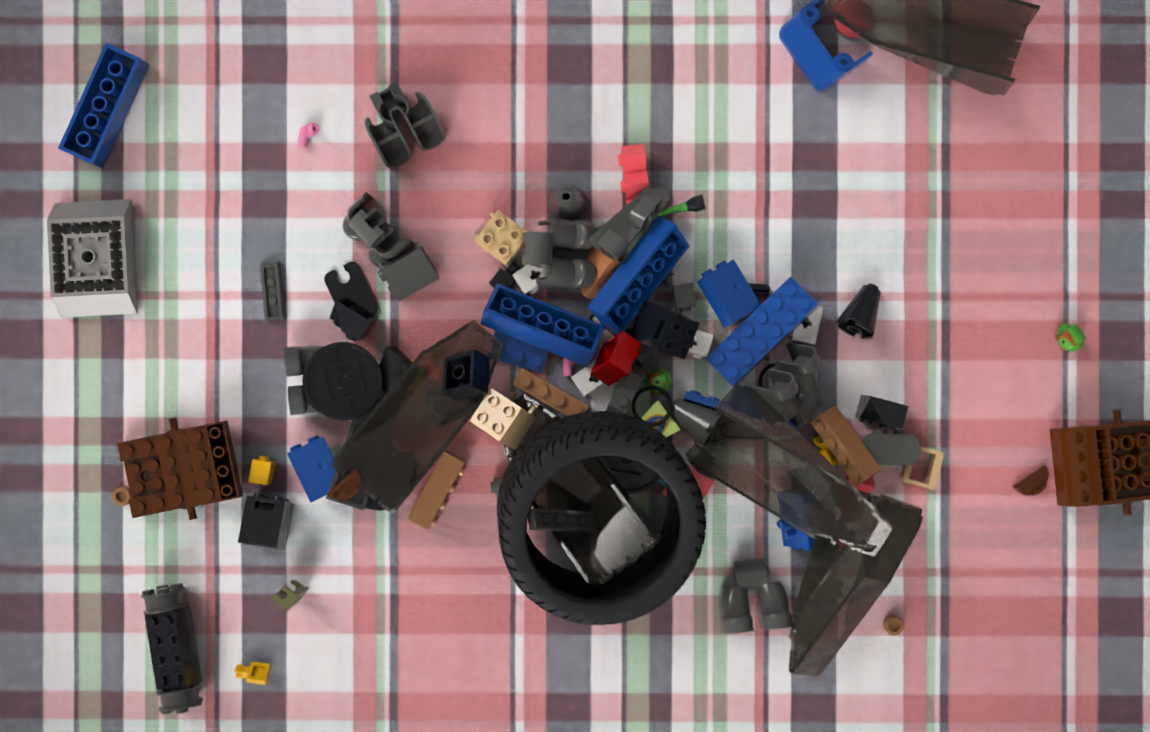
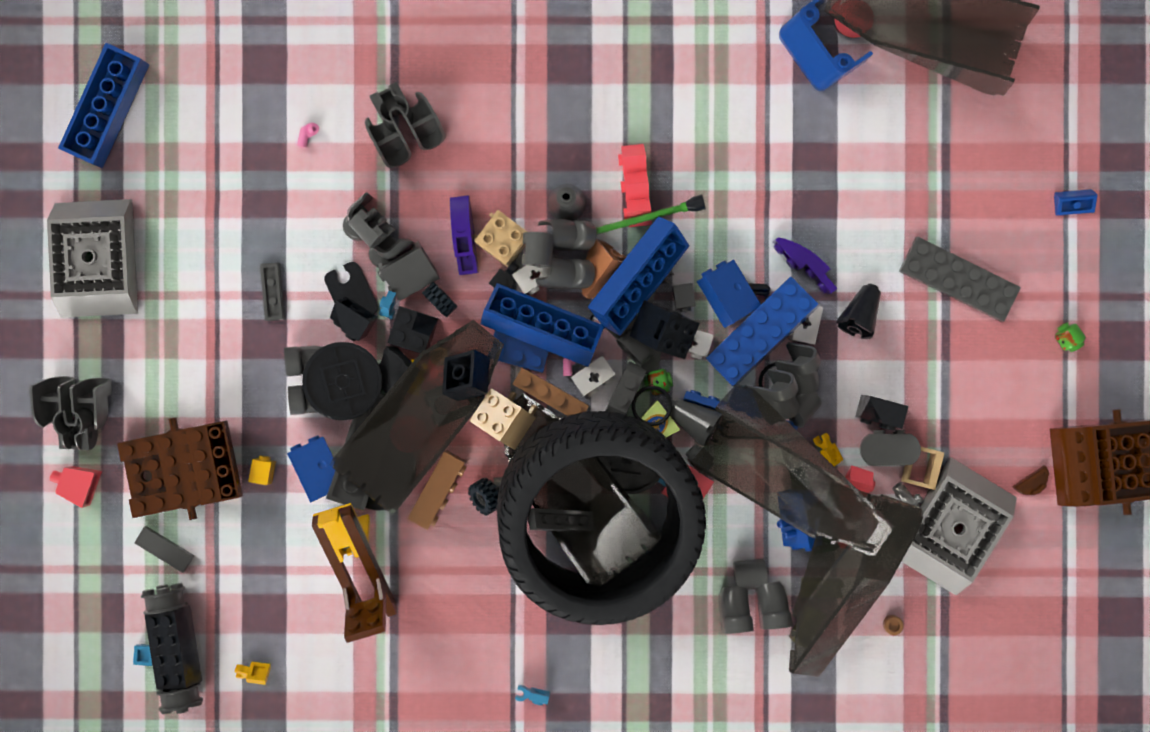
(58, 397): none -> dark grey piece
(76, 484): none -> coral torso
(121, 496): medium nougat tile -> none
(142, 655): none -> dark azure plate
(164, 549): none -> dark grey tile
(266, 527): black container -> none
(289, 598): olive hinge -> none
(341, 534): none -> reddish brown piece
(347, 487): reddish brown tile -> none
(387, 305): none -> dark azure plate
(412, 330): none -> black slope
(439, 299): none -> black bush
(463, 235): none -> dark purple slope
(484, 496): none -> black bush
(536, 695): none -> dark azure plate
(616, 358): red brick -> none
(637, 215): dark grey panel -> none
(801, 257): none -> dark purple slope
(846, 445): medium nougat brick -> none
(904, 495): none -> flat silver arm
(959, 279): none -> dark grey plate
(966, 499): none -> light grey slope
(1075, 202): none -> blue slope

